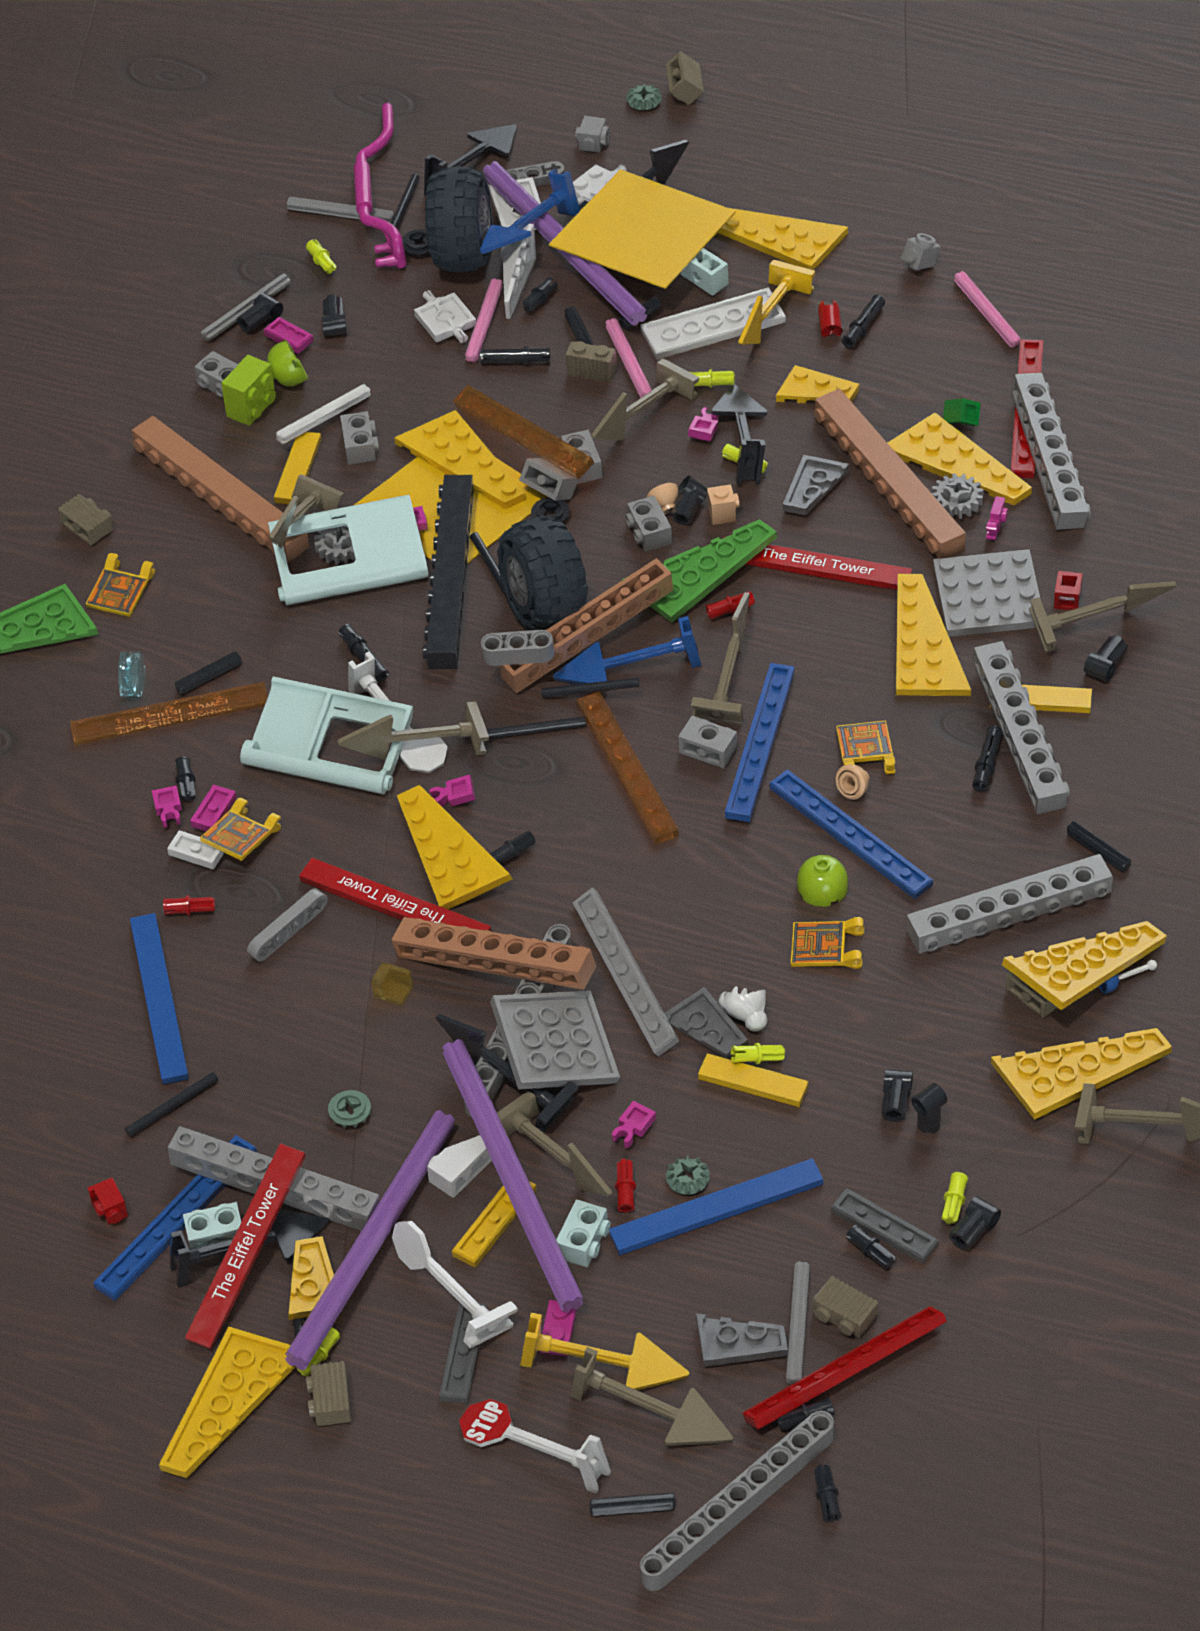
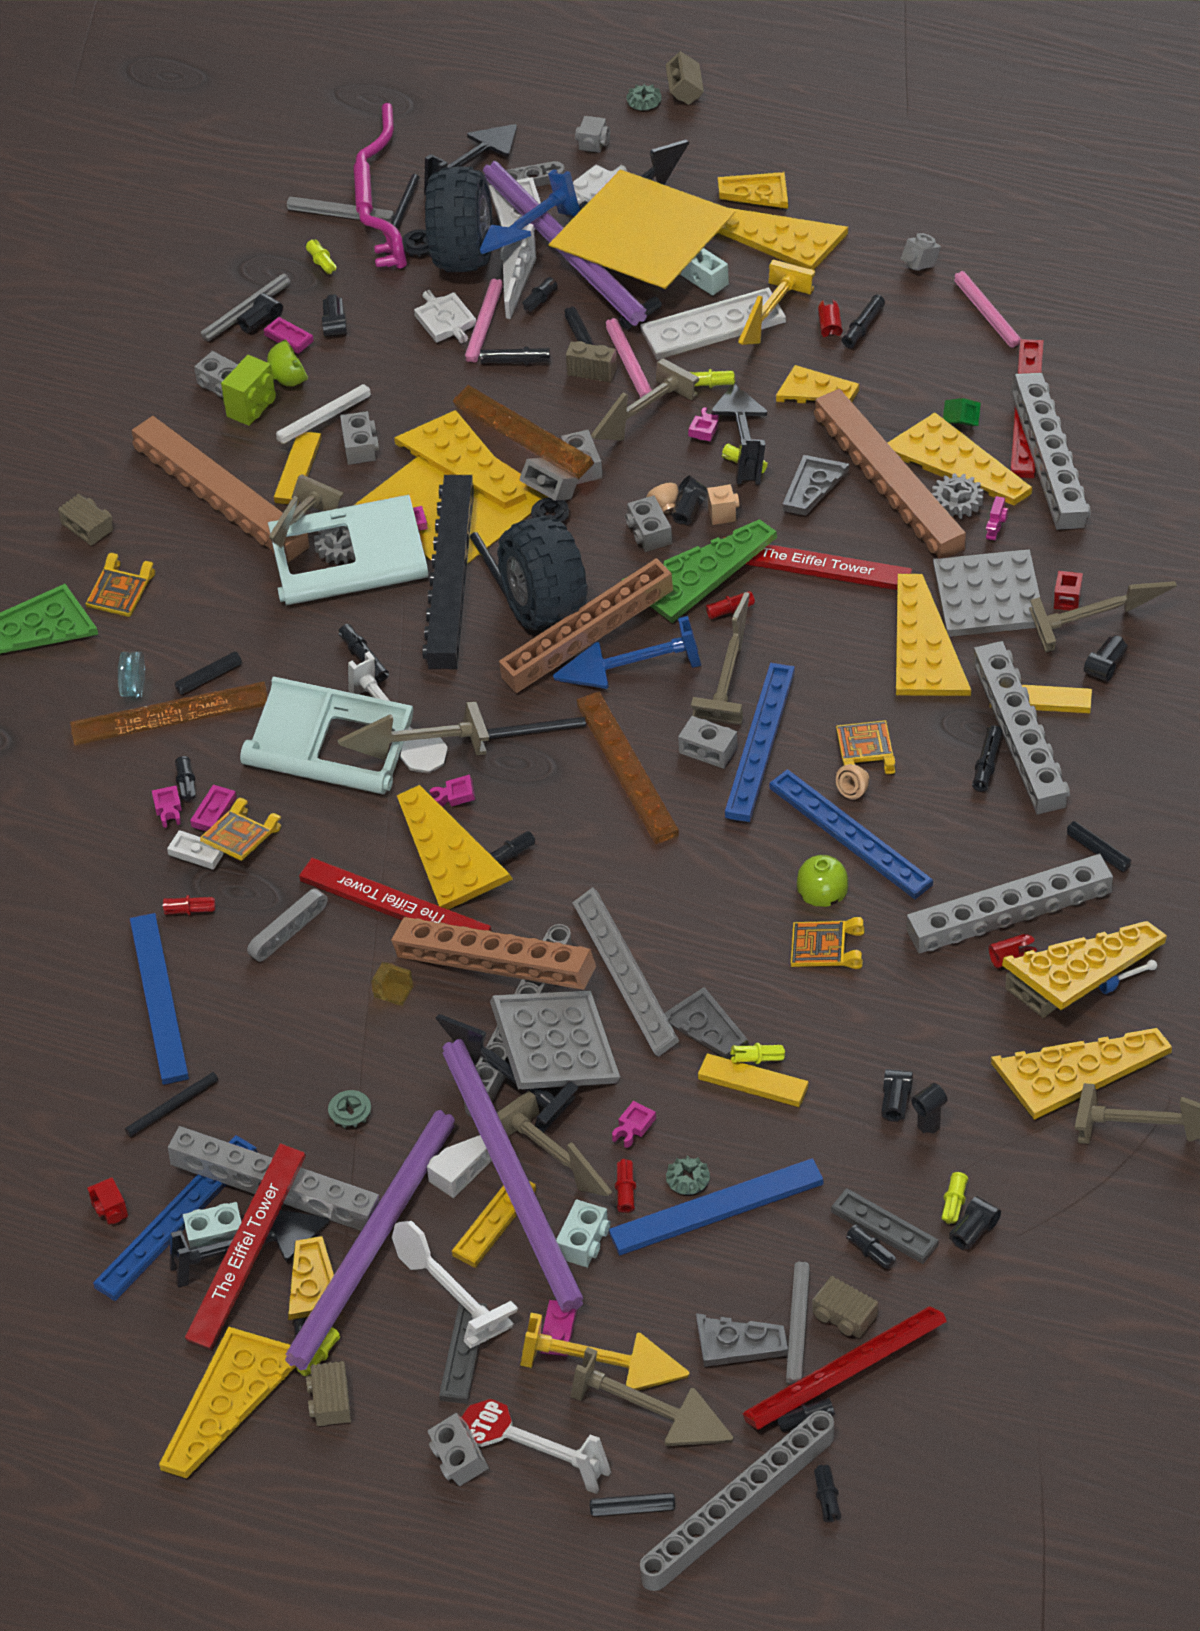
(459, 1448): none -> light grey brick
(506, 648): light grey beam -> none
(590, 687): black bar -> none
(745, 1007): white piece -> none
(755, 189): none -> yellow wing
(1010, 947): none -> red piece

